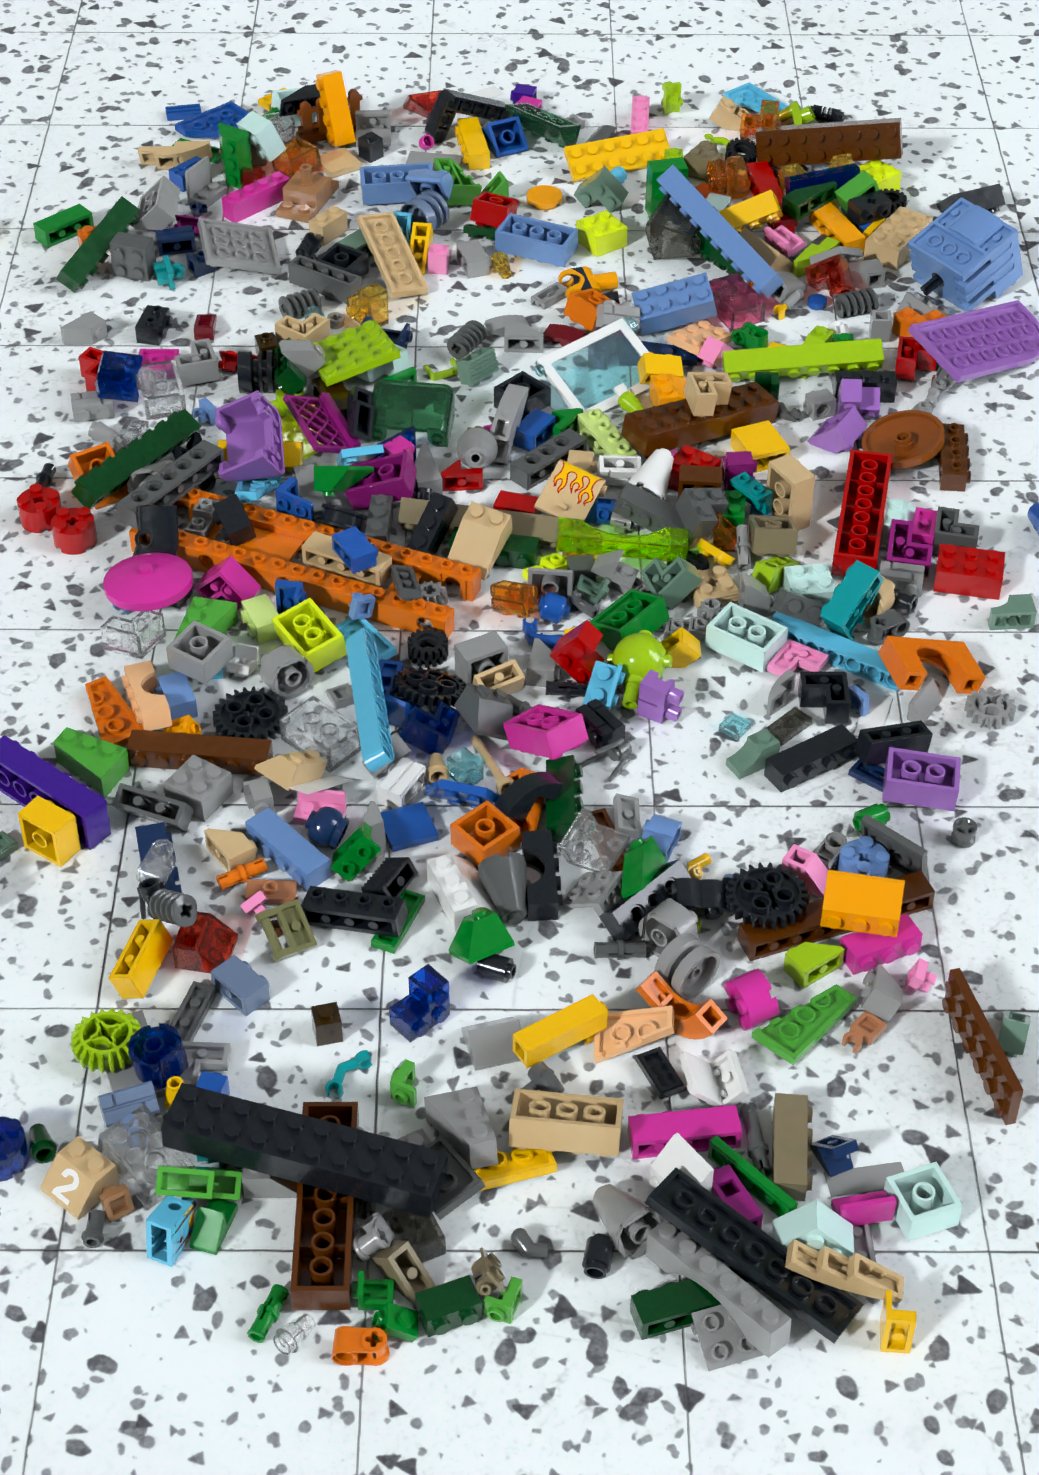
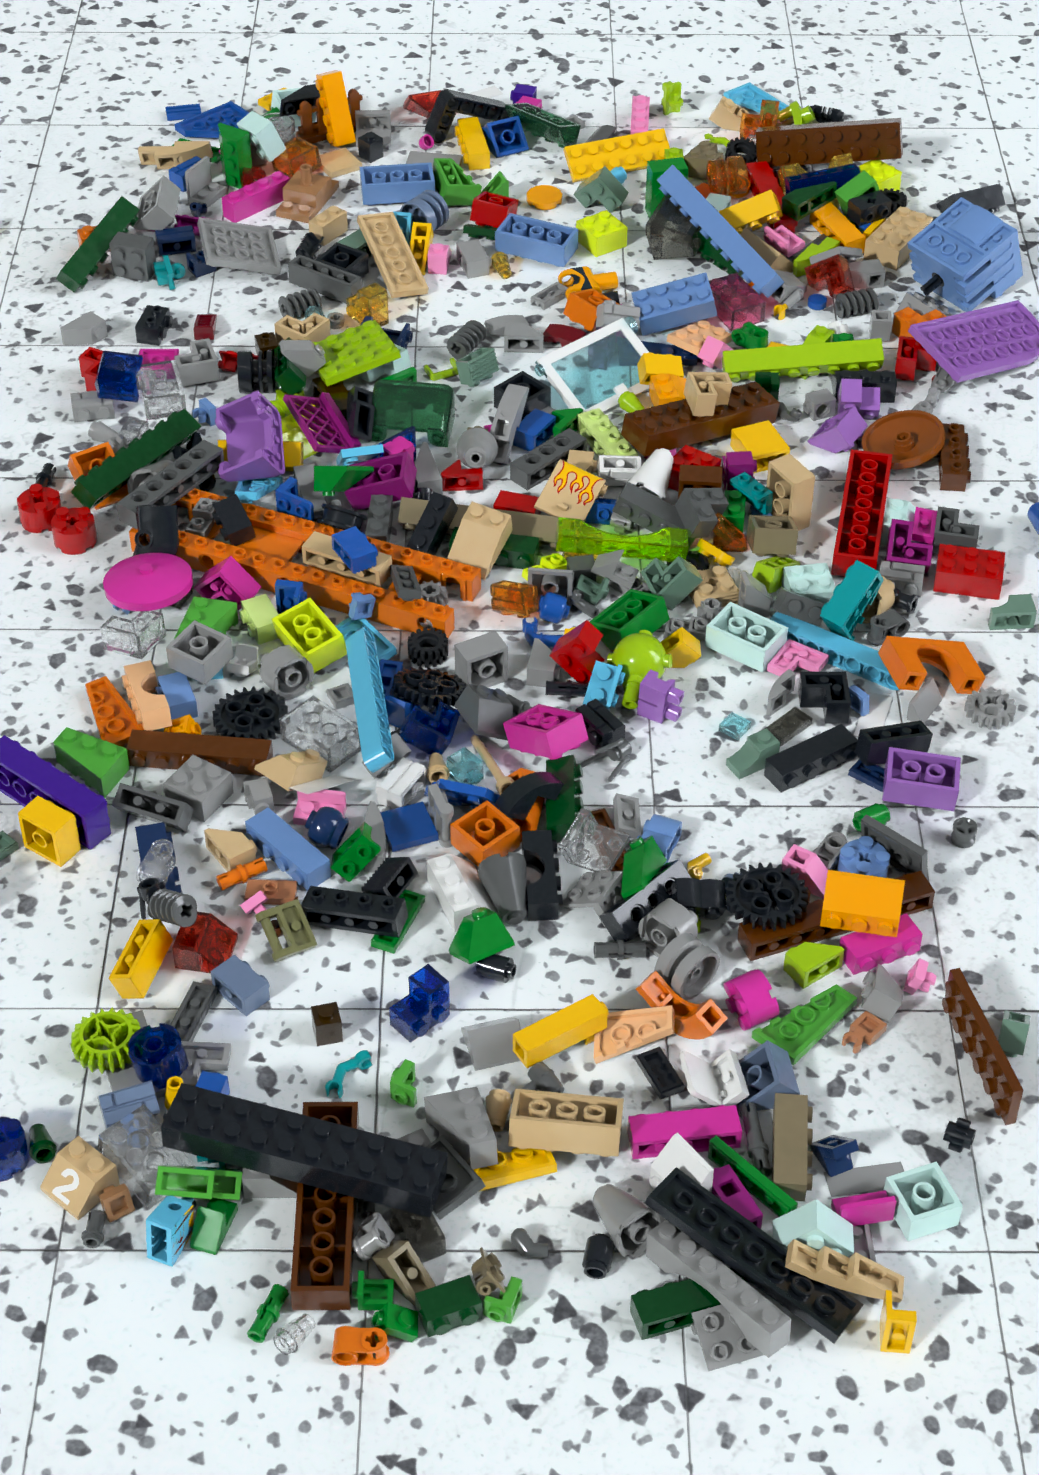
(62, 225): green brick -> none
(425, 179): medium blue slope -> none
(440, 814): none -> light grey plate
(497, 1108): none -> tan cone
(504, 676): tan brick -> none
(743, 547): light grey pin -> none
(767, 1072): none -> sand blue slope
(959, 1135): none -> black gear

